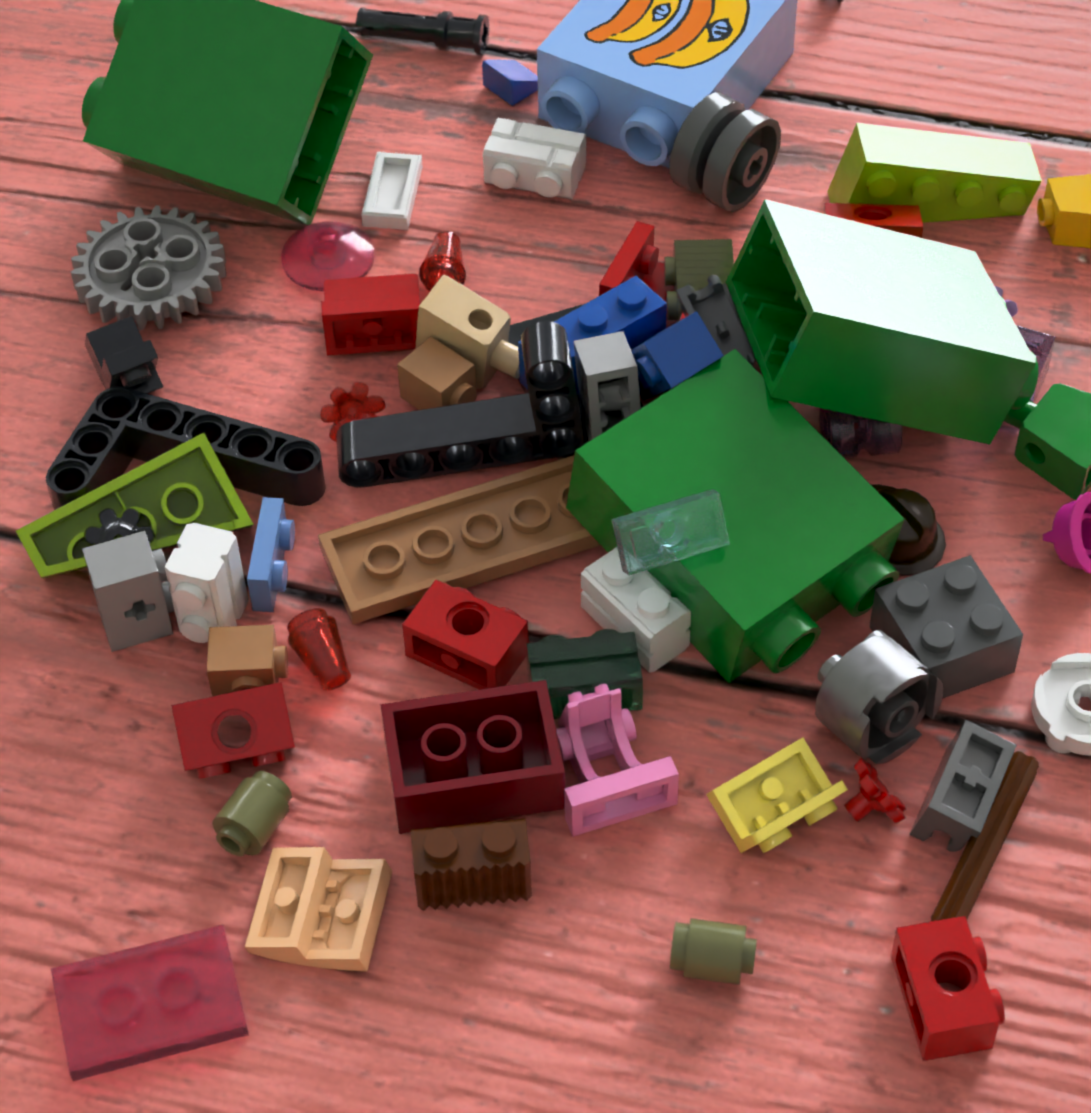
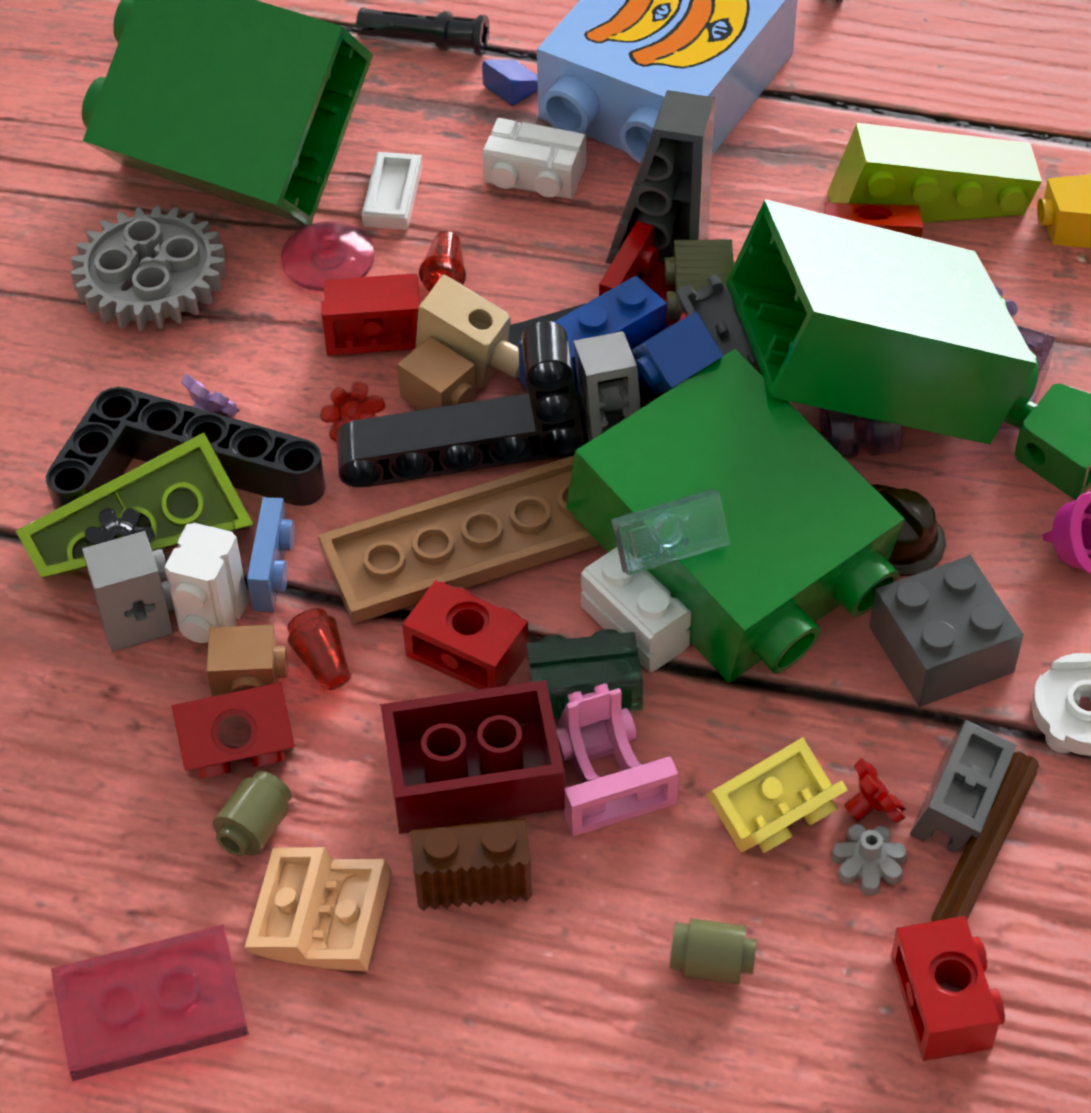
(123, 357): black brick -> none
(206, 401): none -> lavender plant
(673, 176): none -> dark grey wedge
(724, 151): dark grey wheel -> none
(870, 858): none -> light grey plant
(876, 697): flat silver brick -> none

